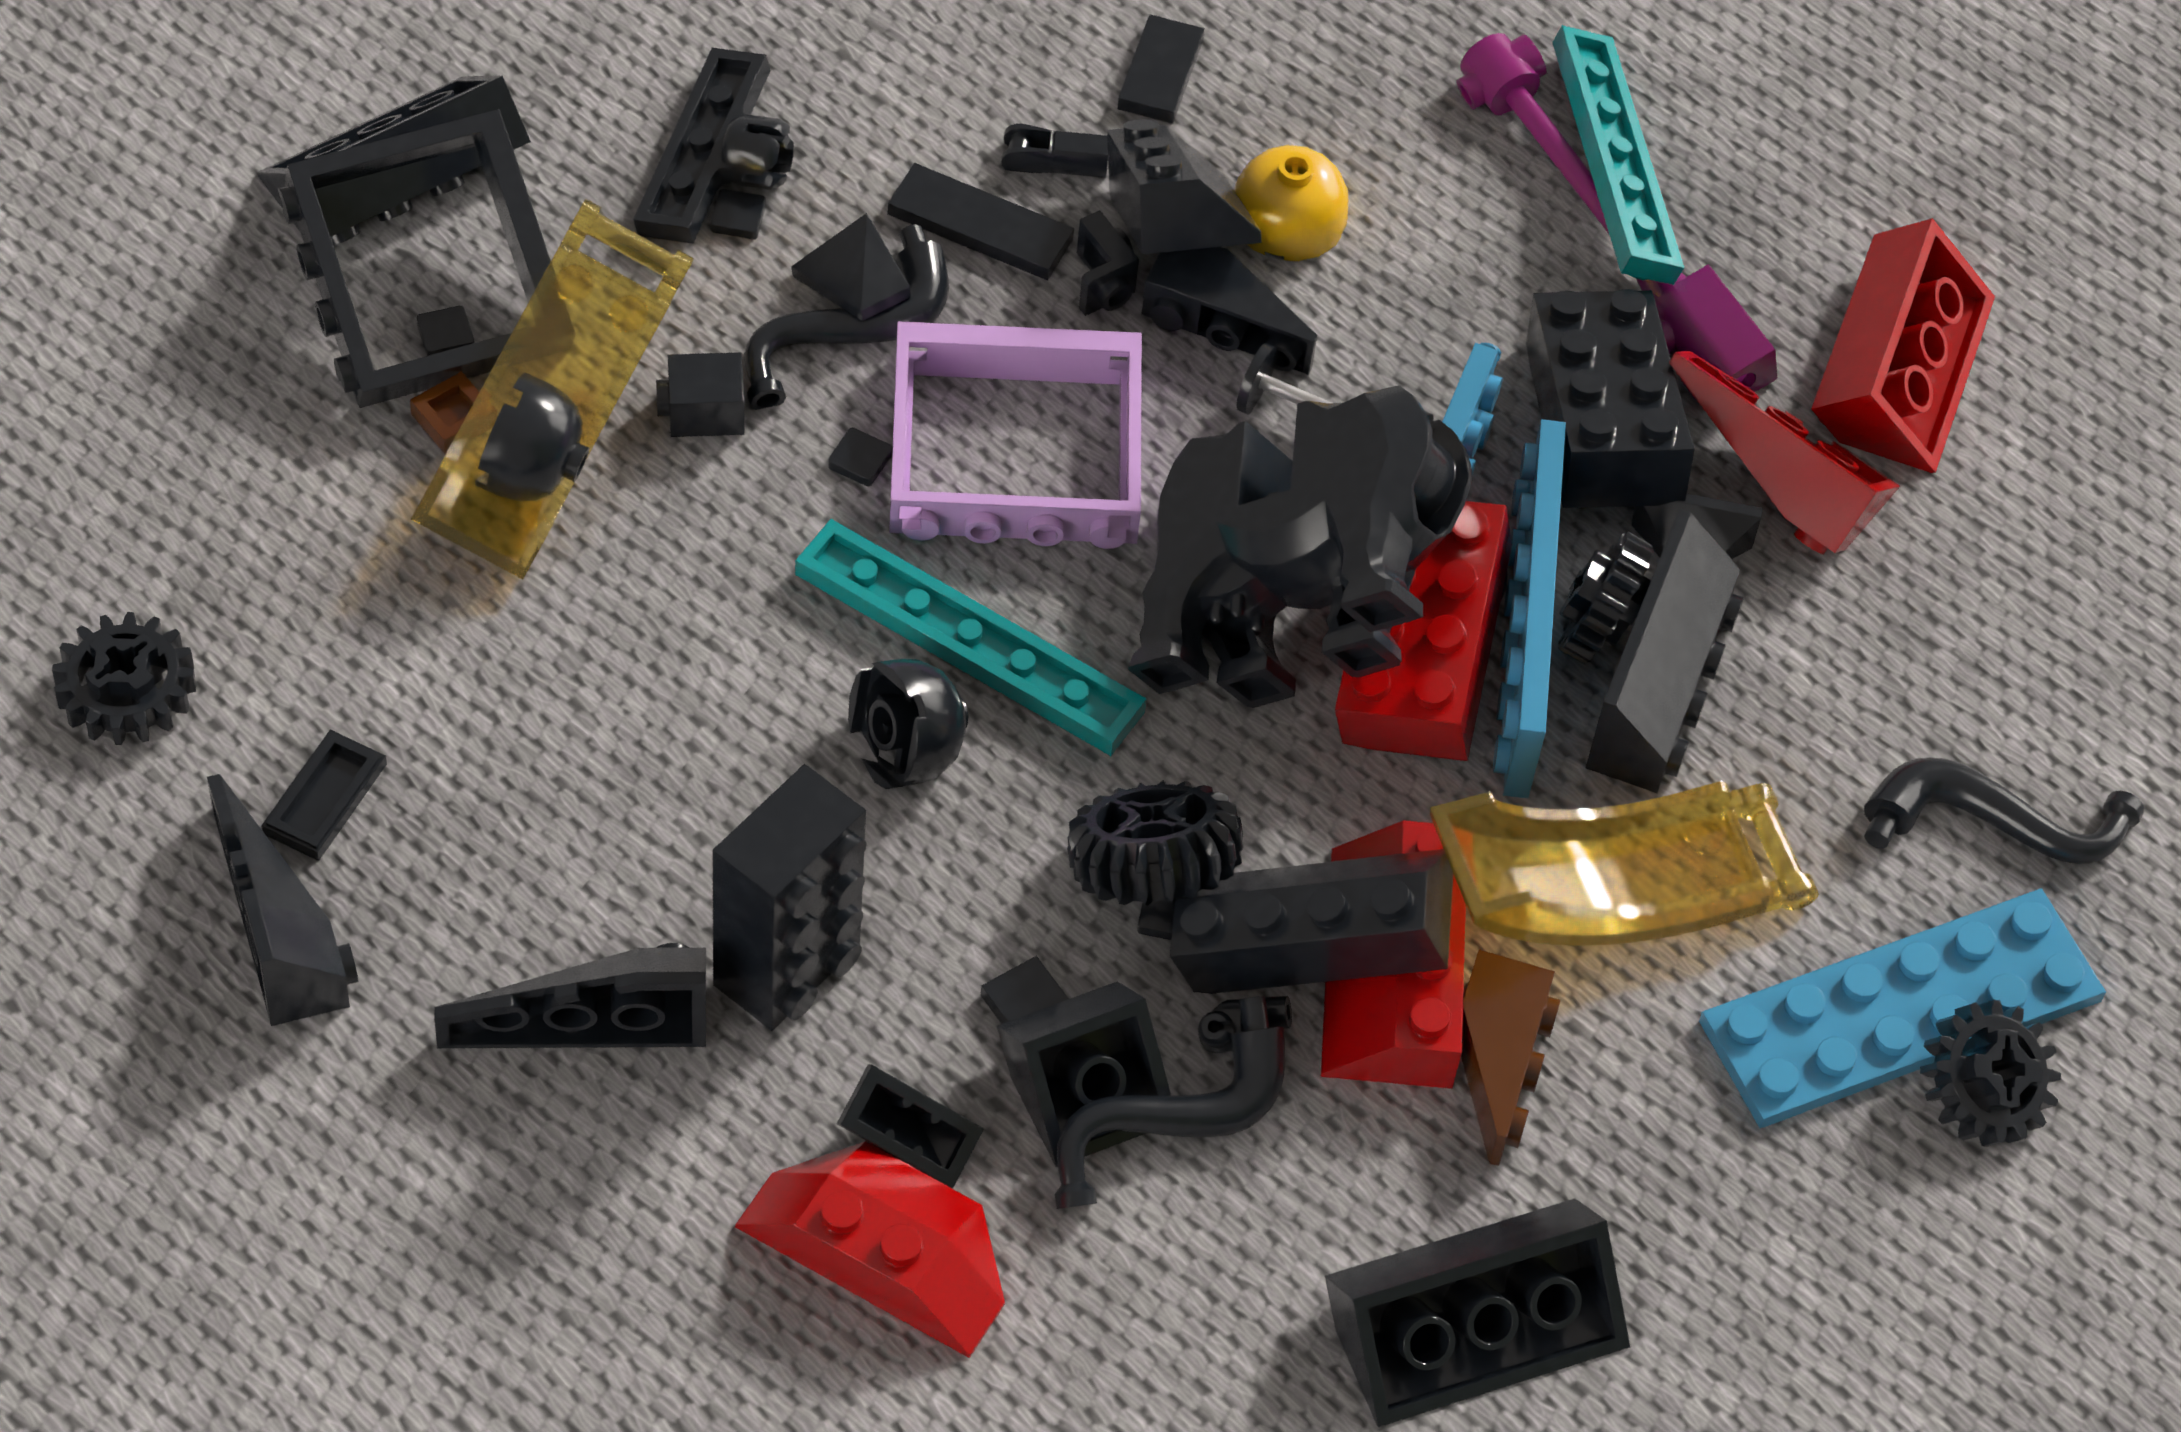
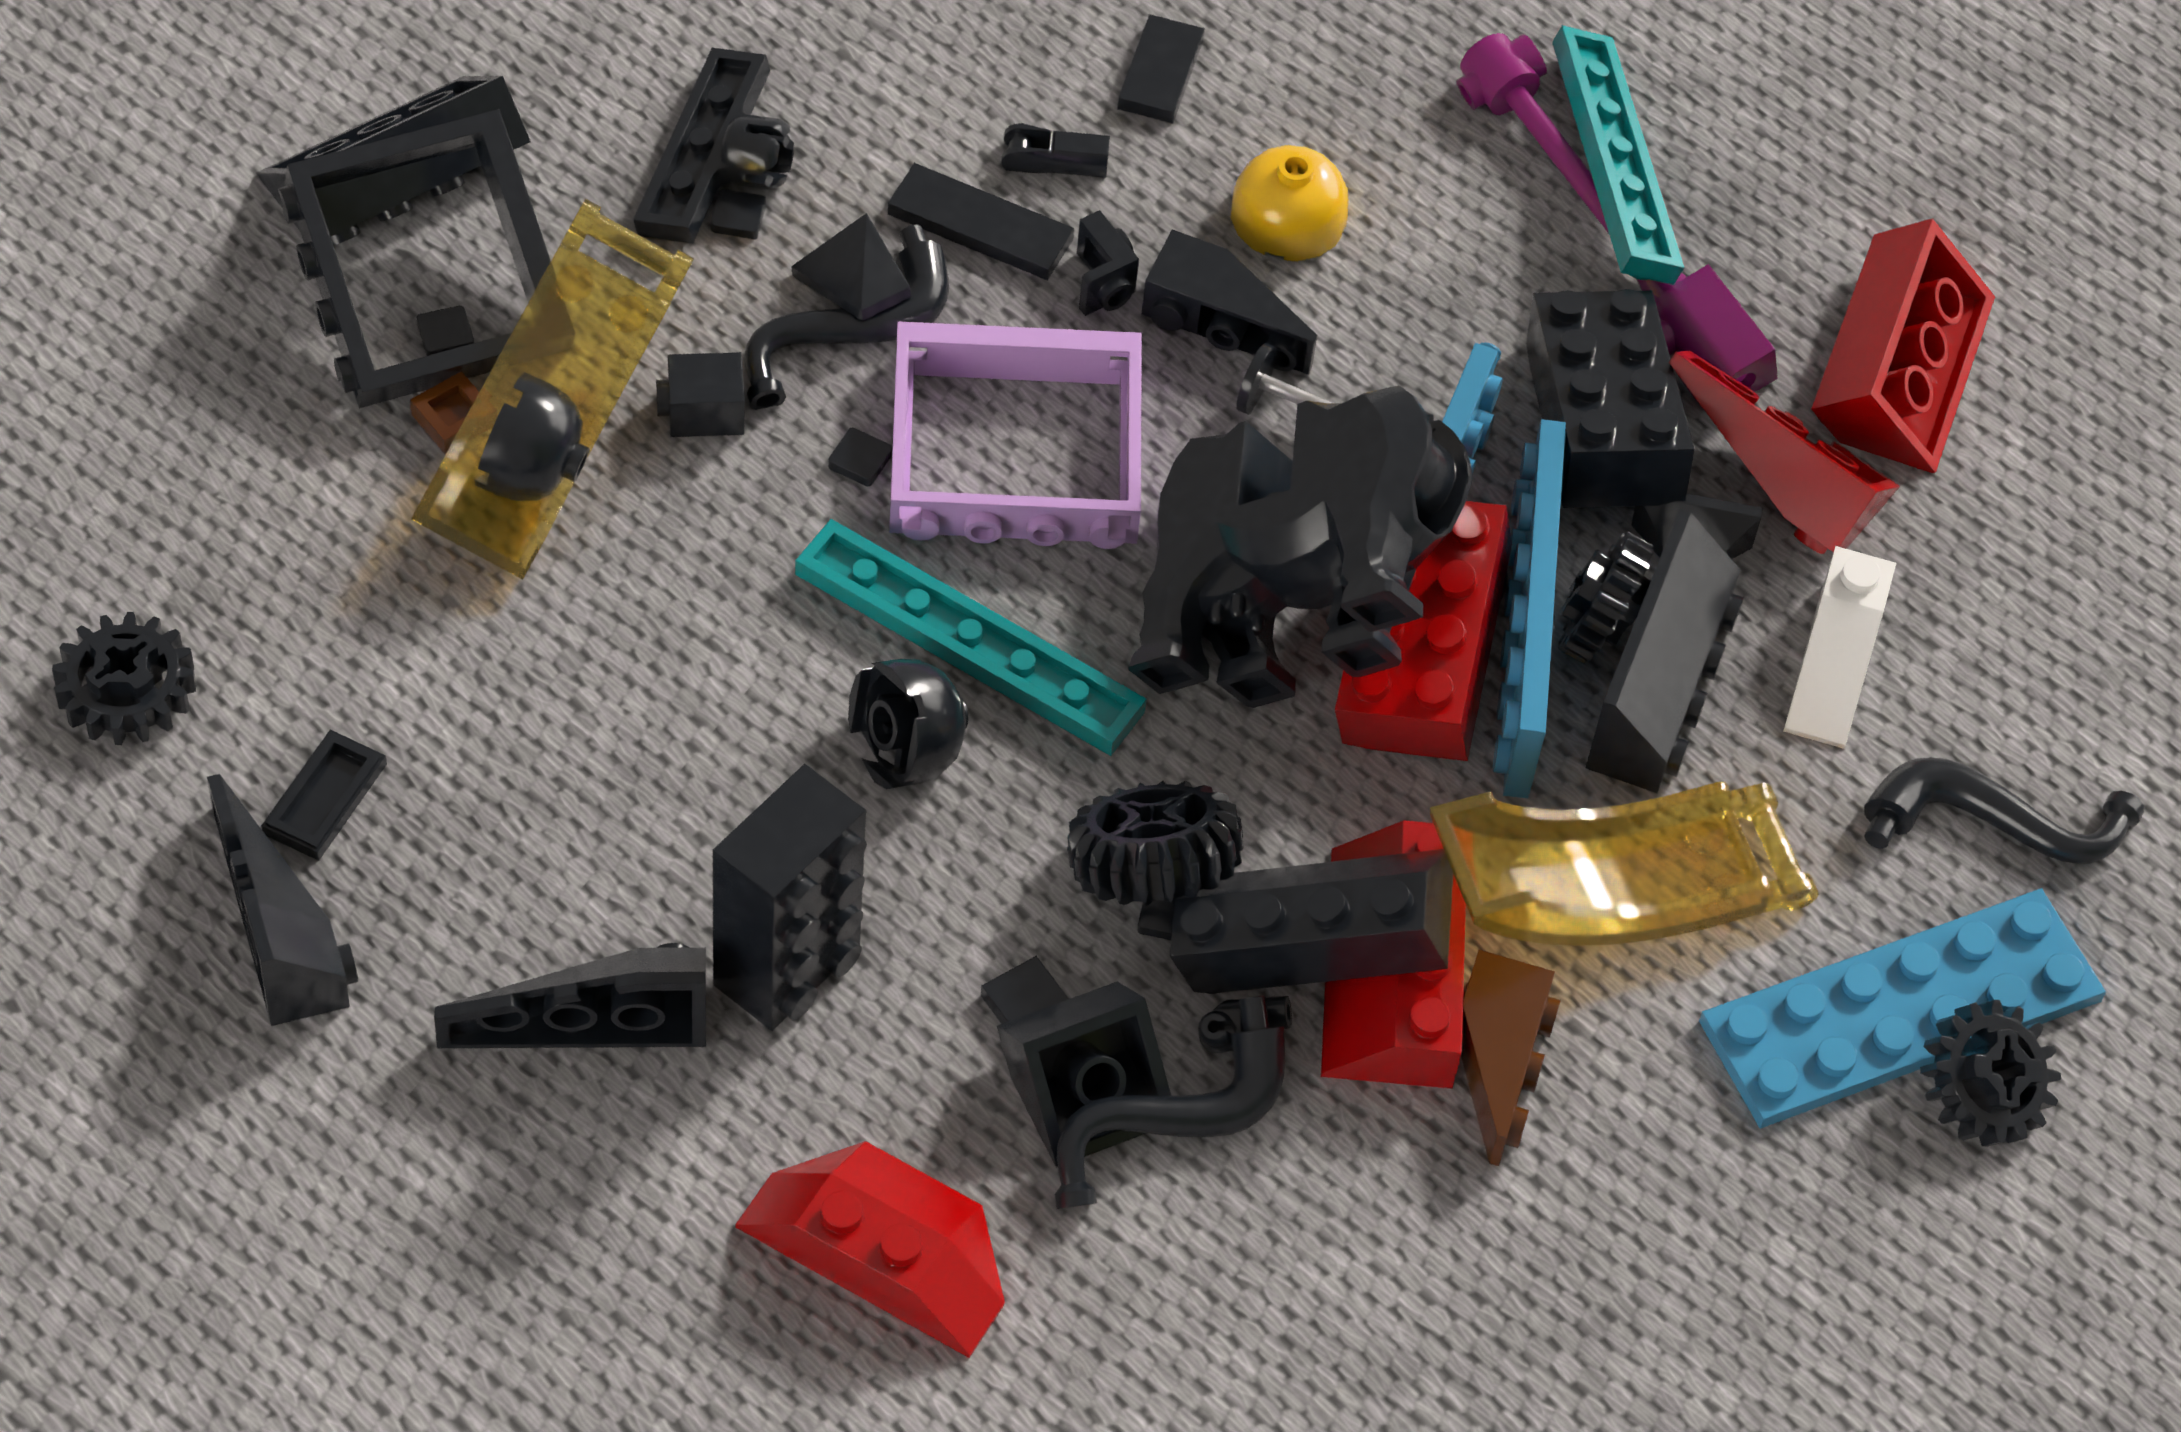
(910, 1126): black slope -> none
(1172, 193): black slope -> none
(1479, 1310): black slope -> none
(1839, 647): none -> white slope

